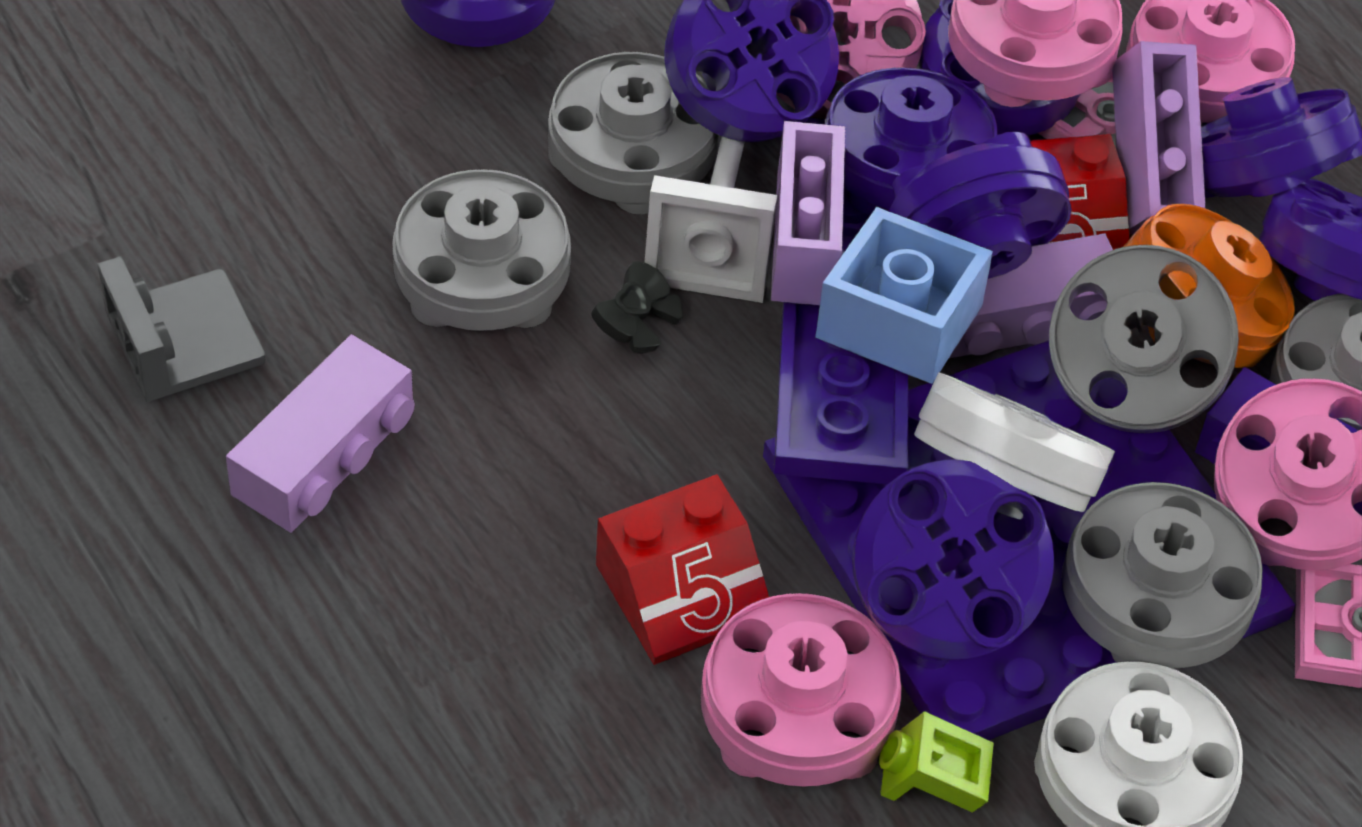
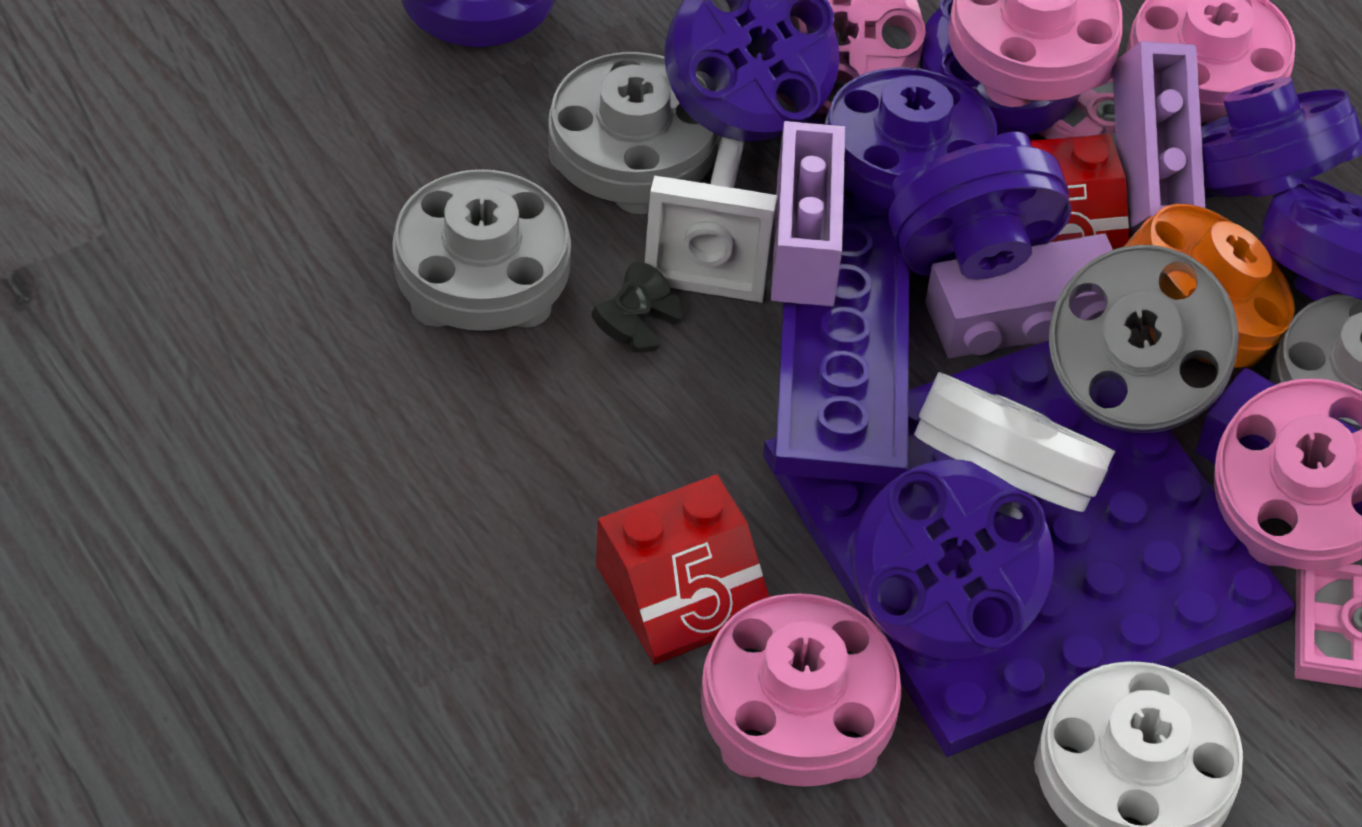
(179, 330): bracket -> none
(321, 433): lavender brick -> none
(903, 294): light blue brick -> none
(938, 761): lime bracket -> none
(1162, 565): light grey piece -> none

